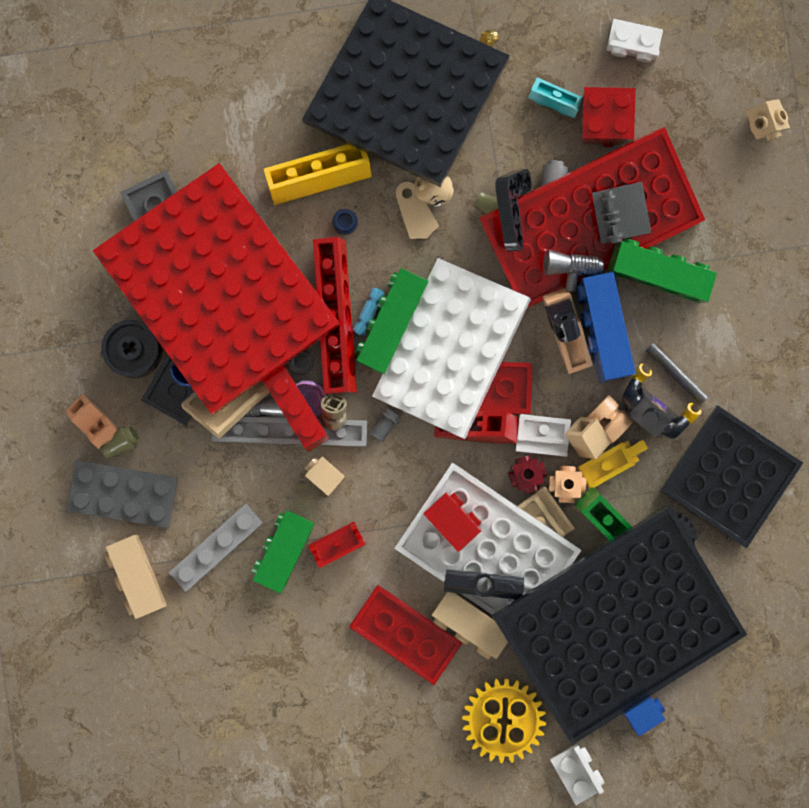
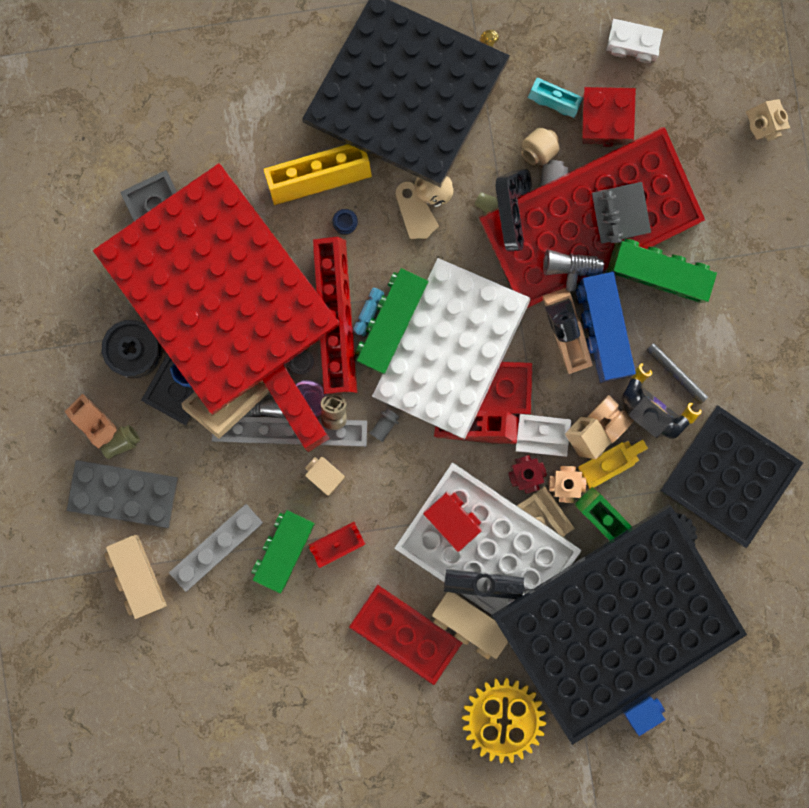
(540, 146): none -> tan head
(577, 774): white bracket -> none

